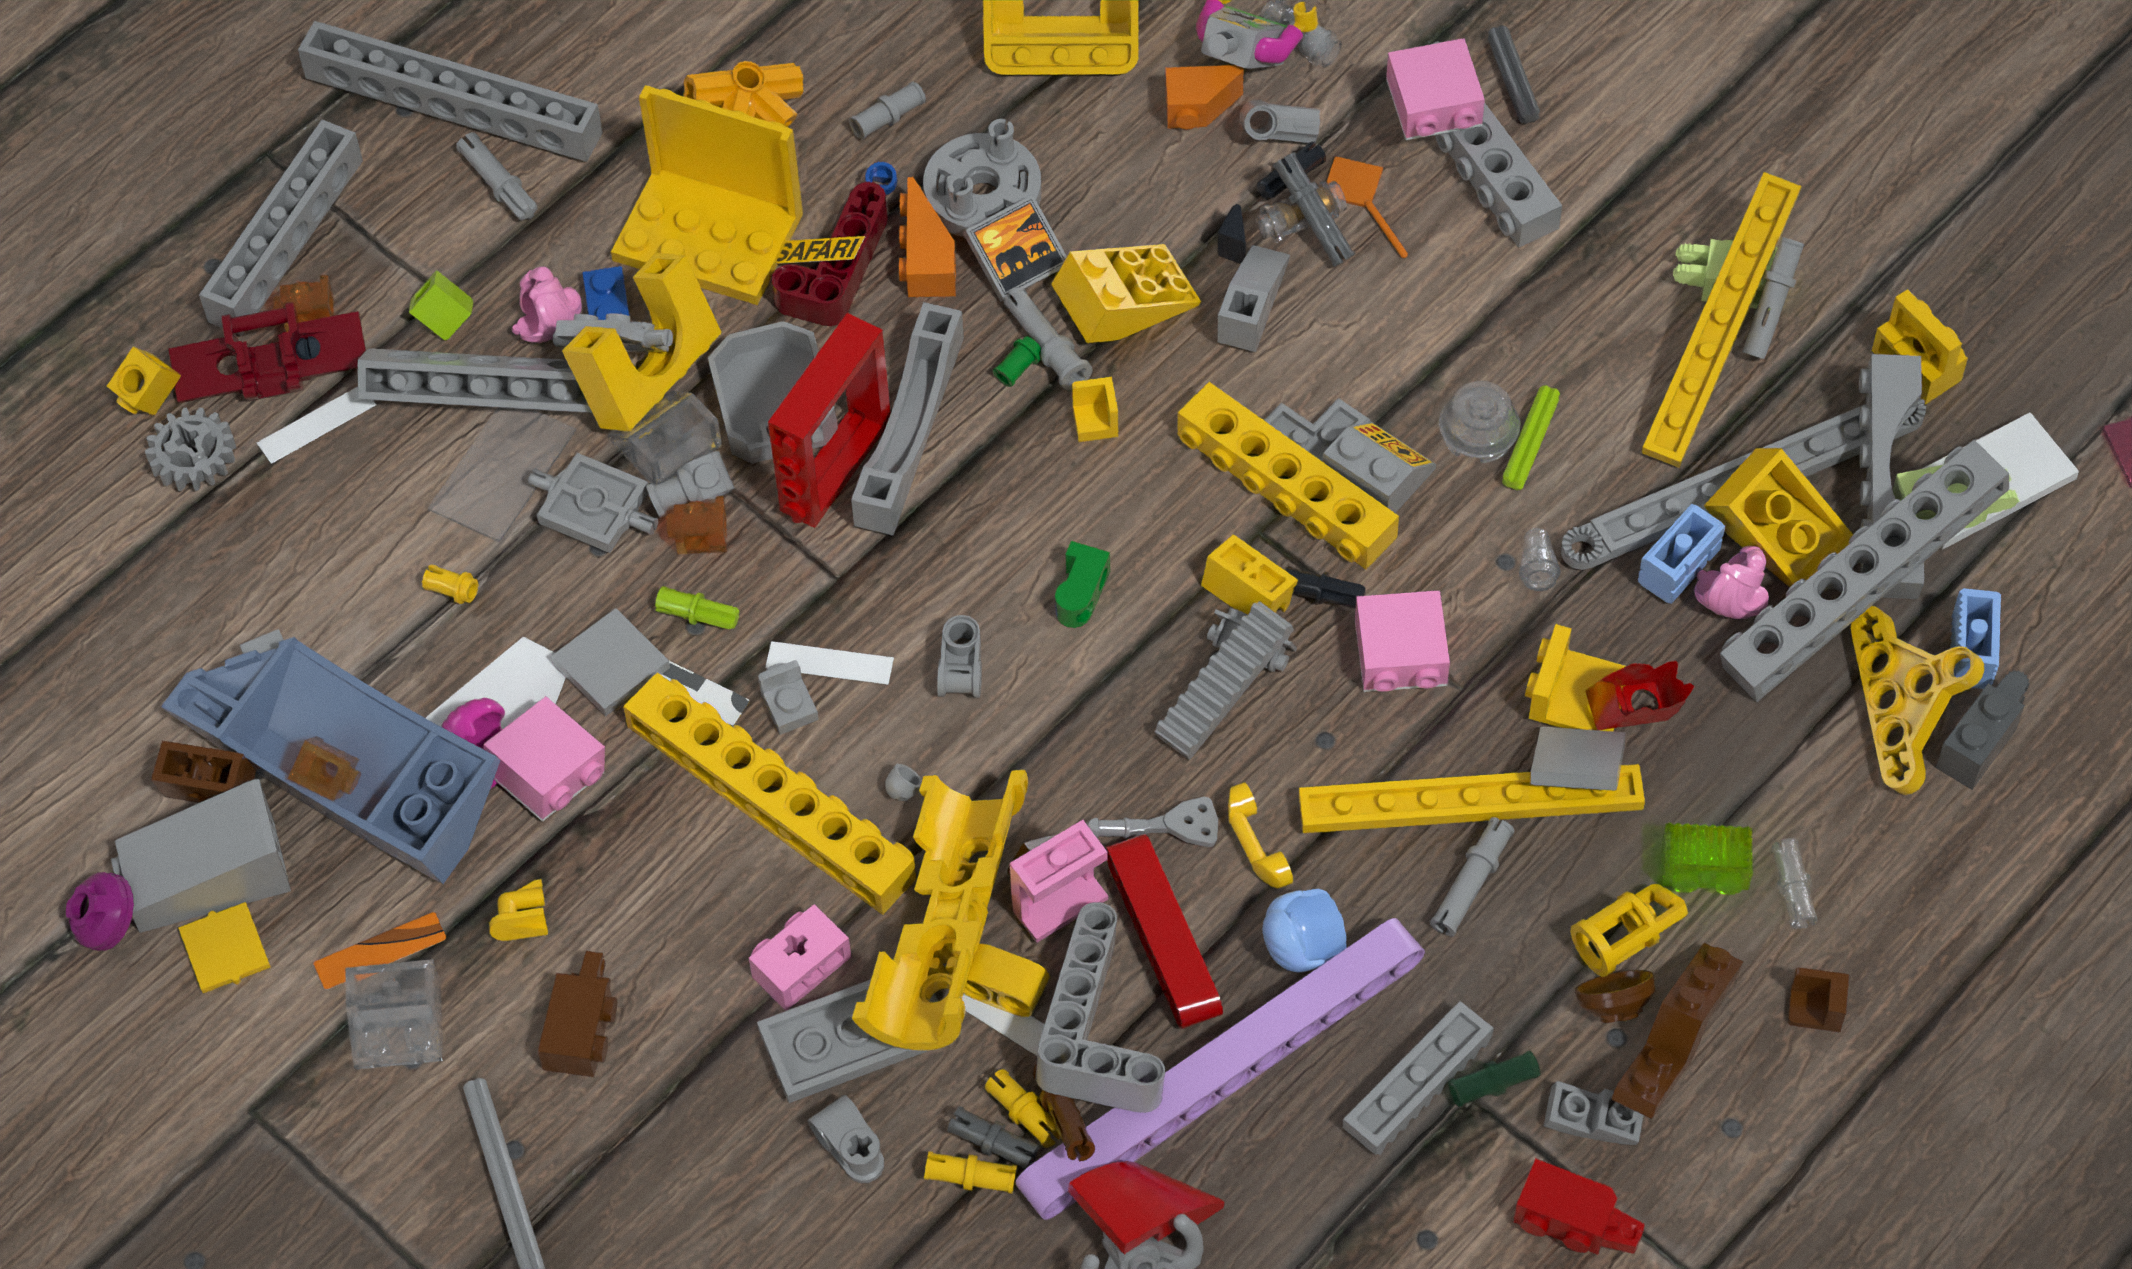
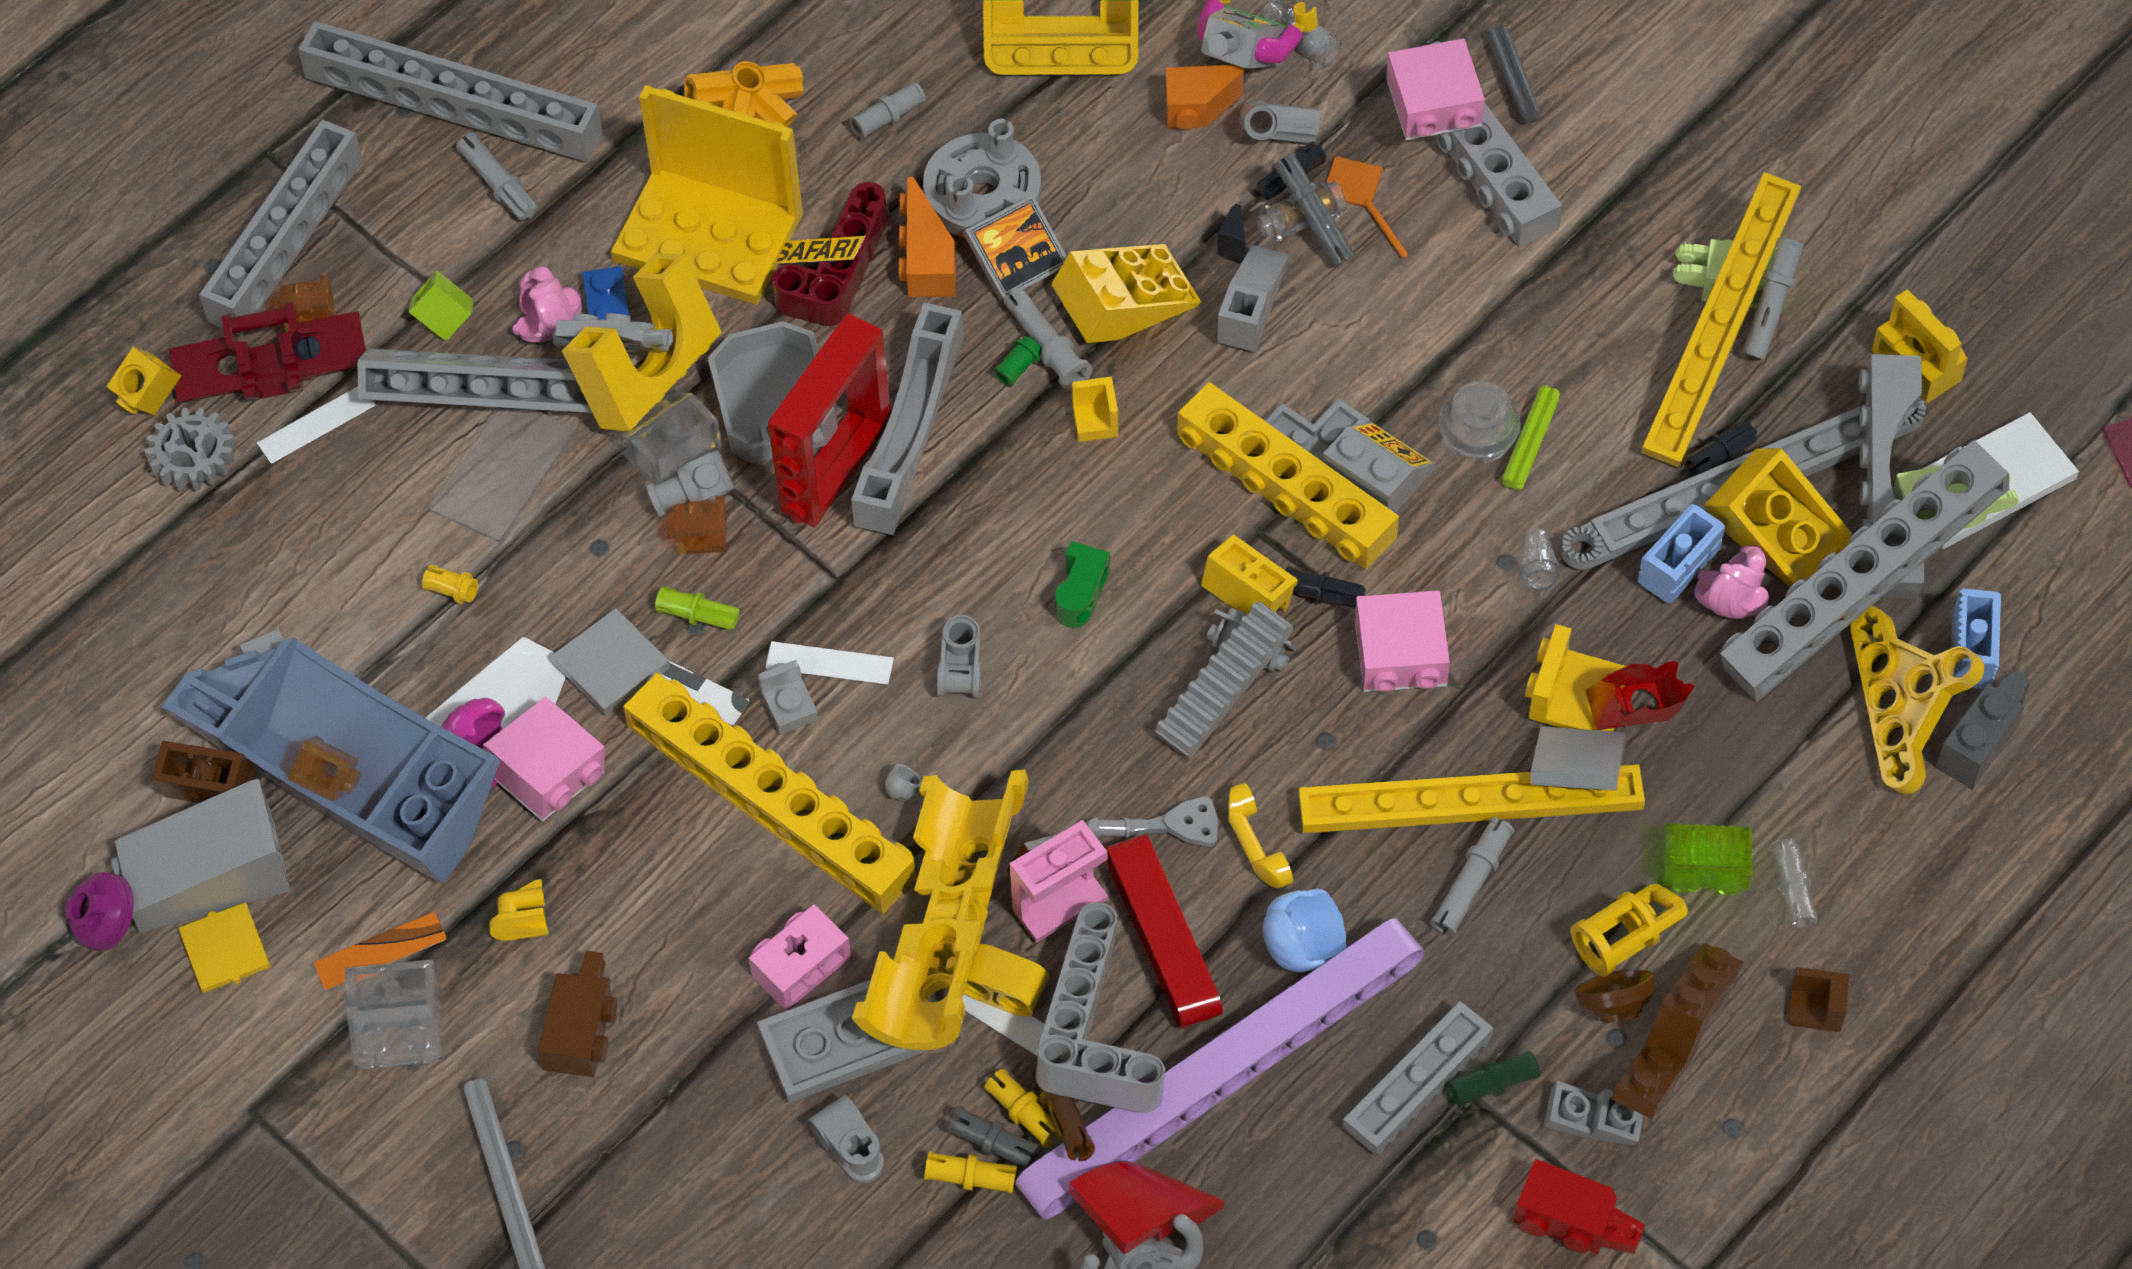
(593, 502): light grey plate -> none
(883, 173): blue hinge -> none
(1721, 448): none -> black axle

